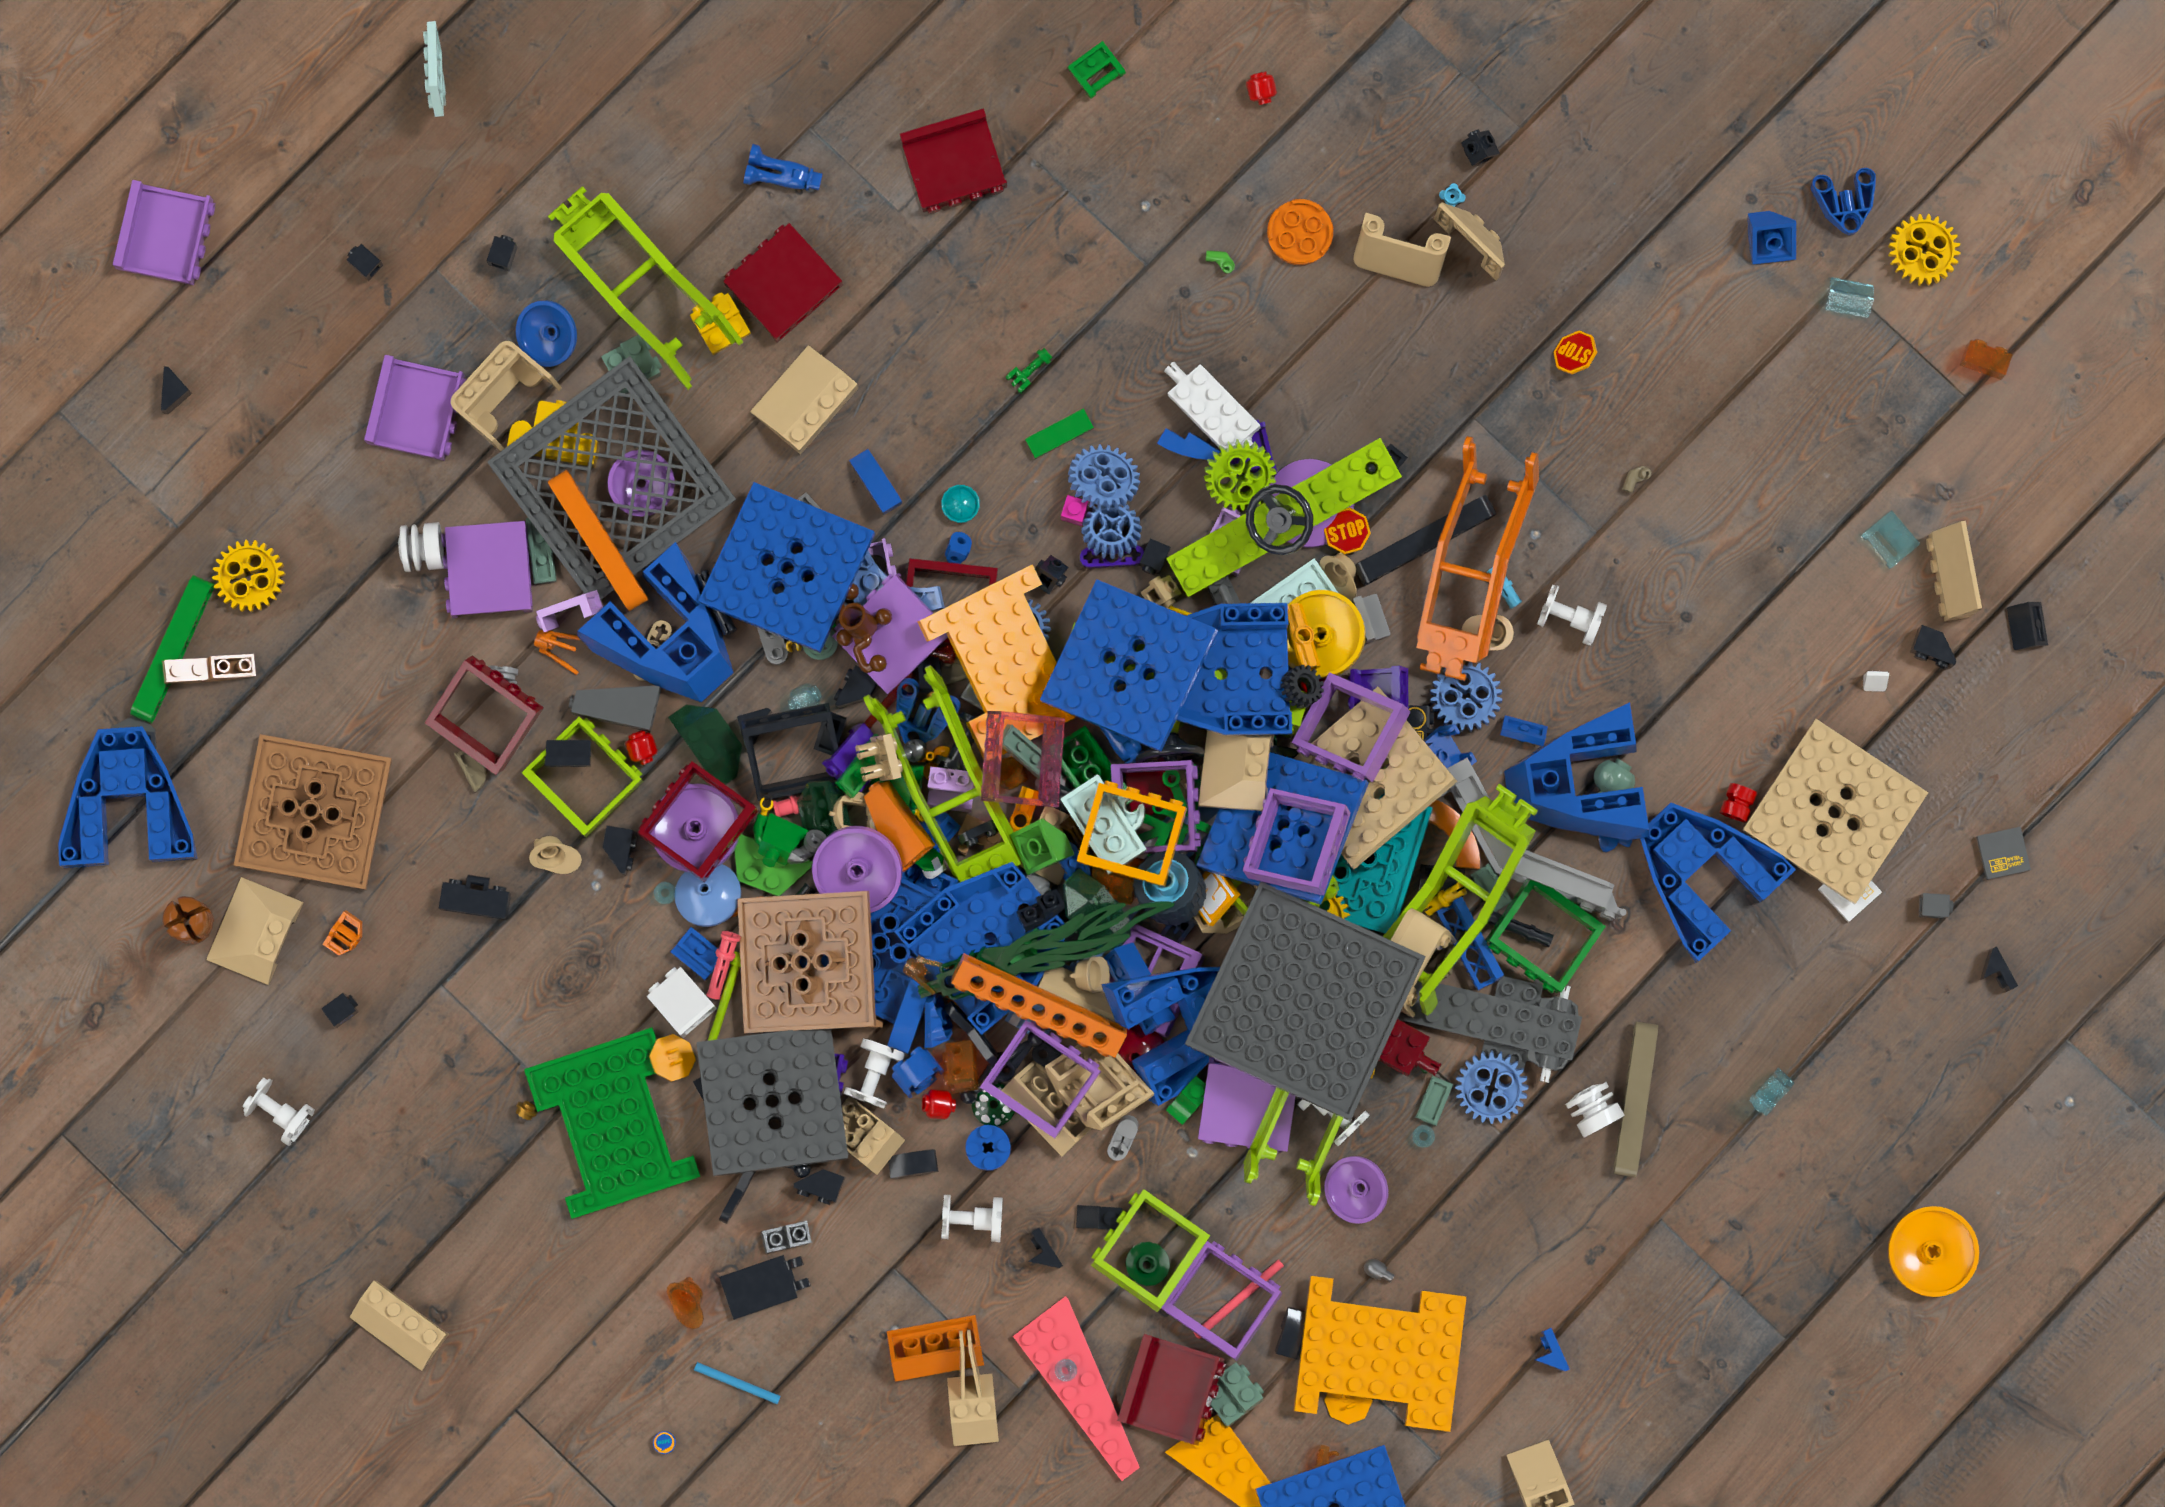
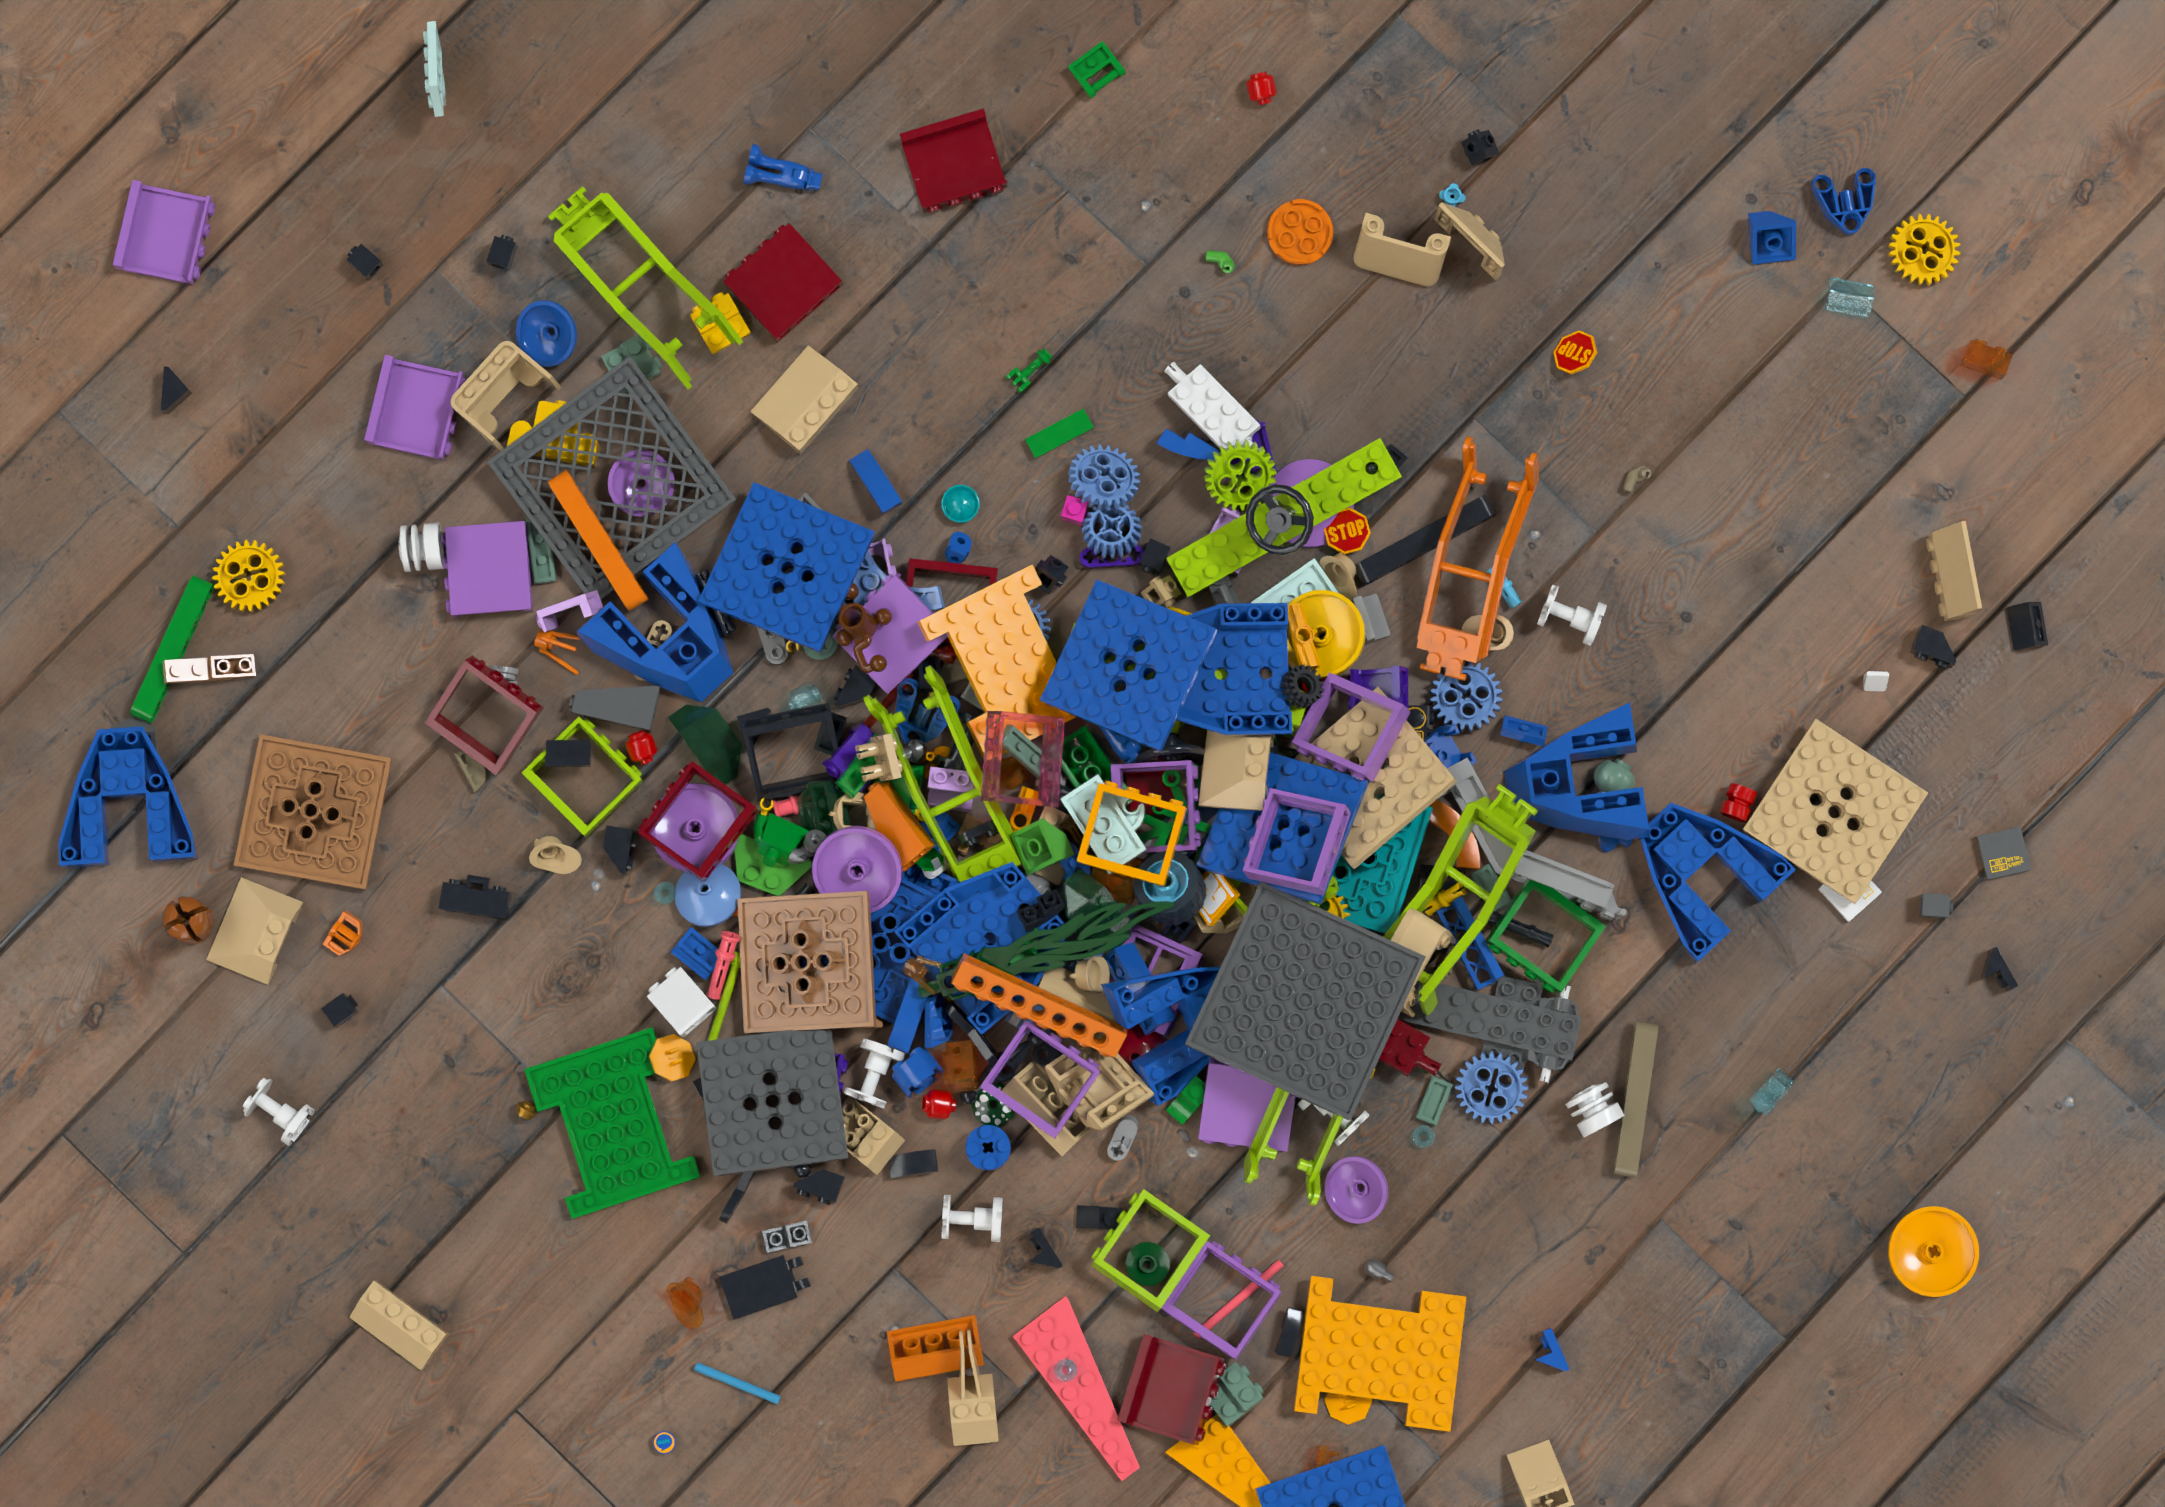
(1895, 534): clear light blue plate -> none

